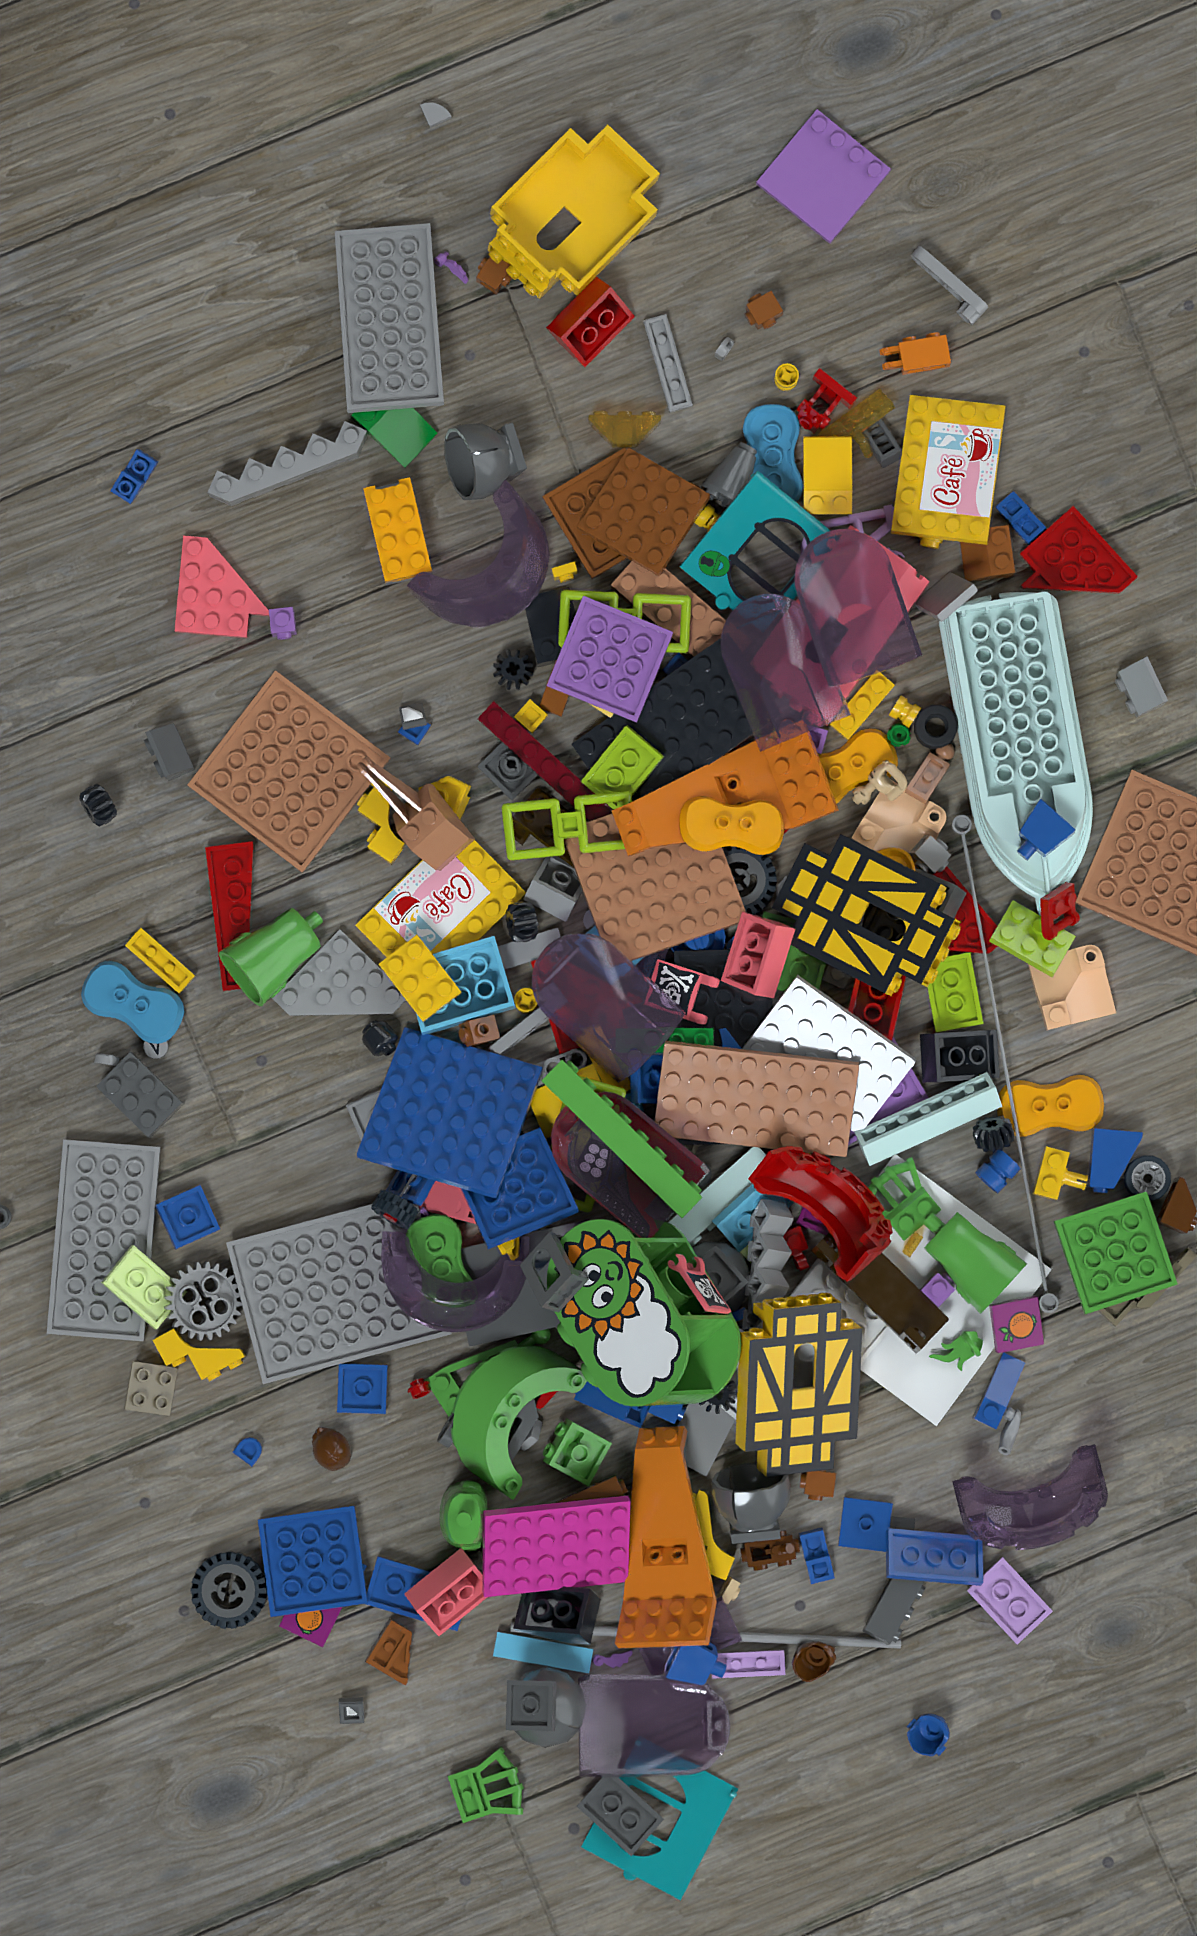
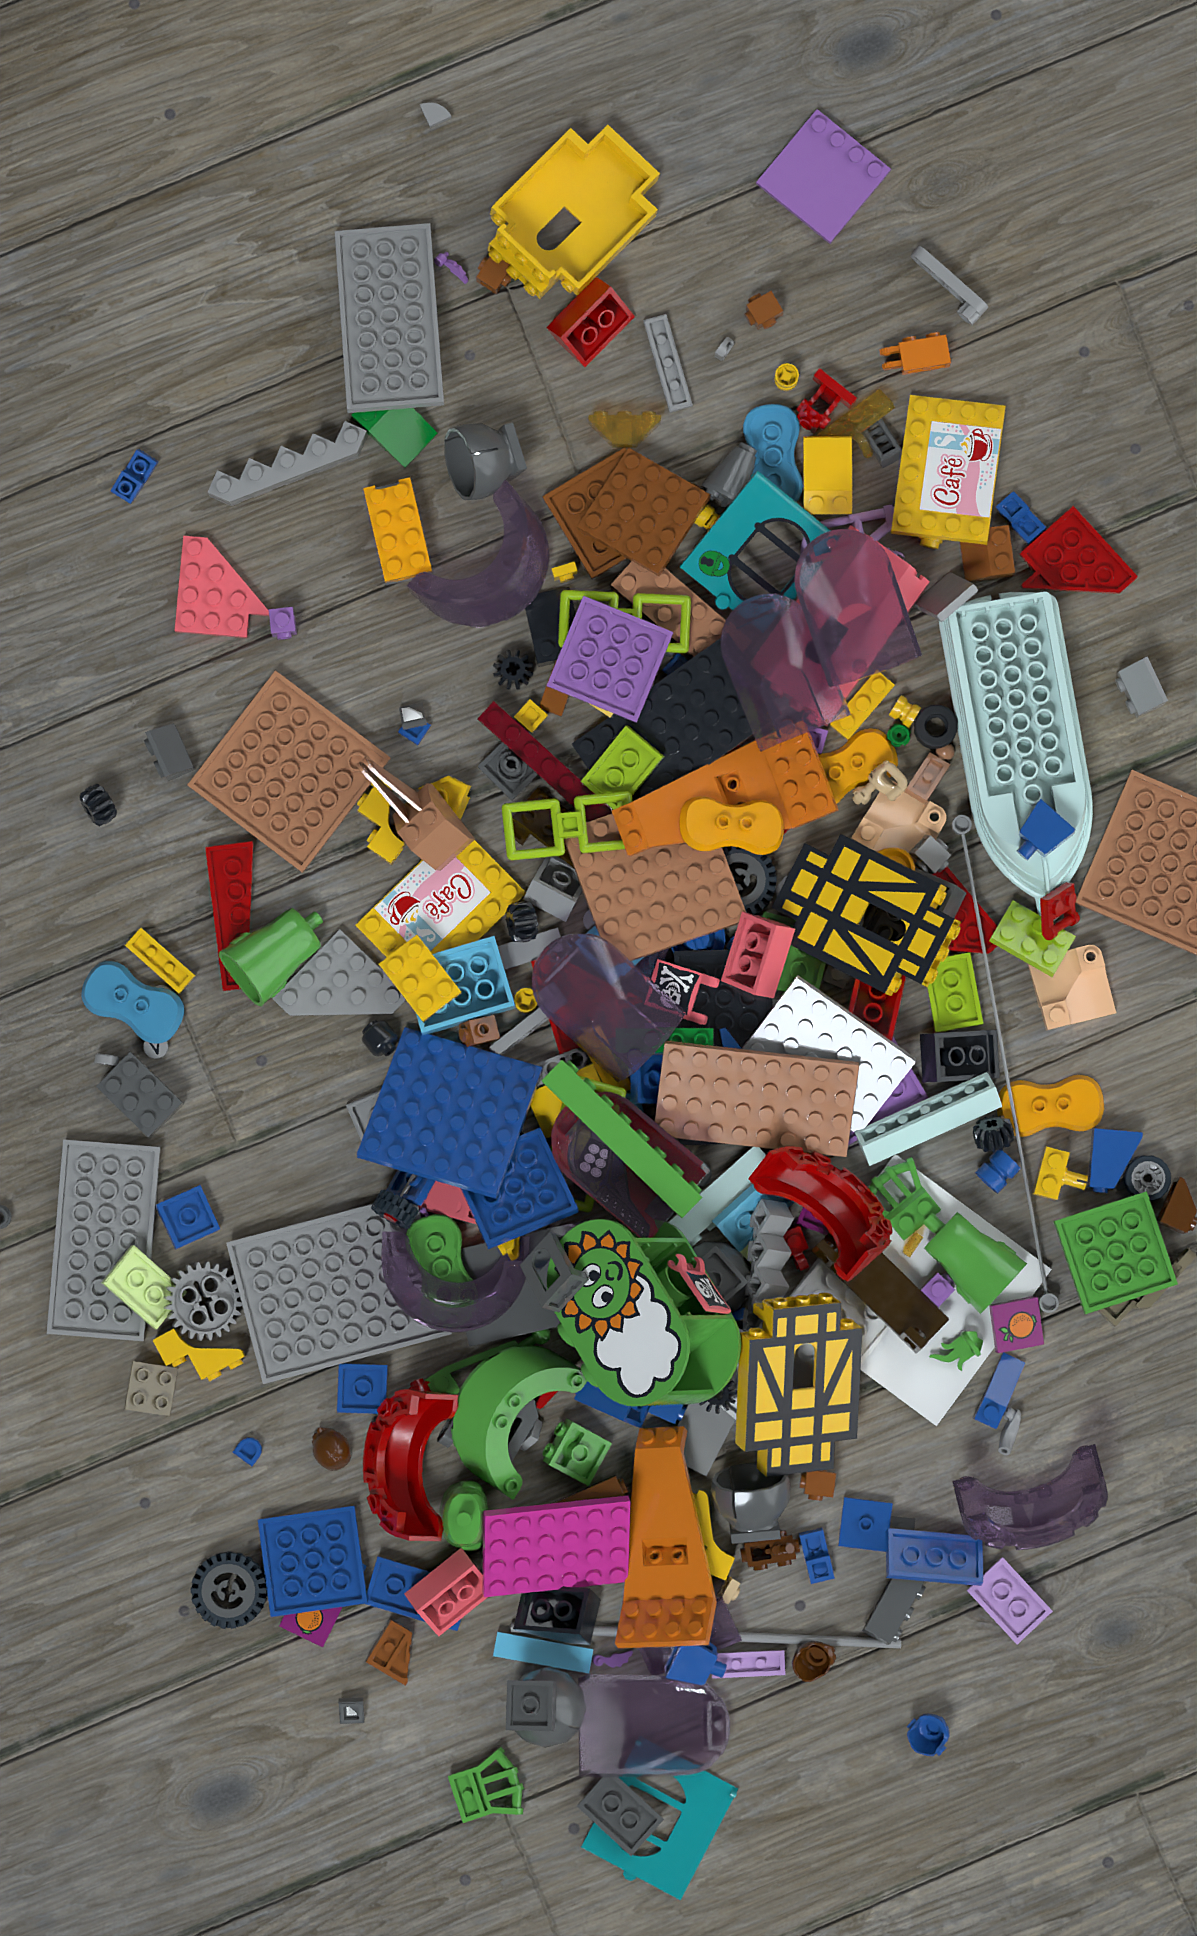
(395, 1460): none -> red windscreen

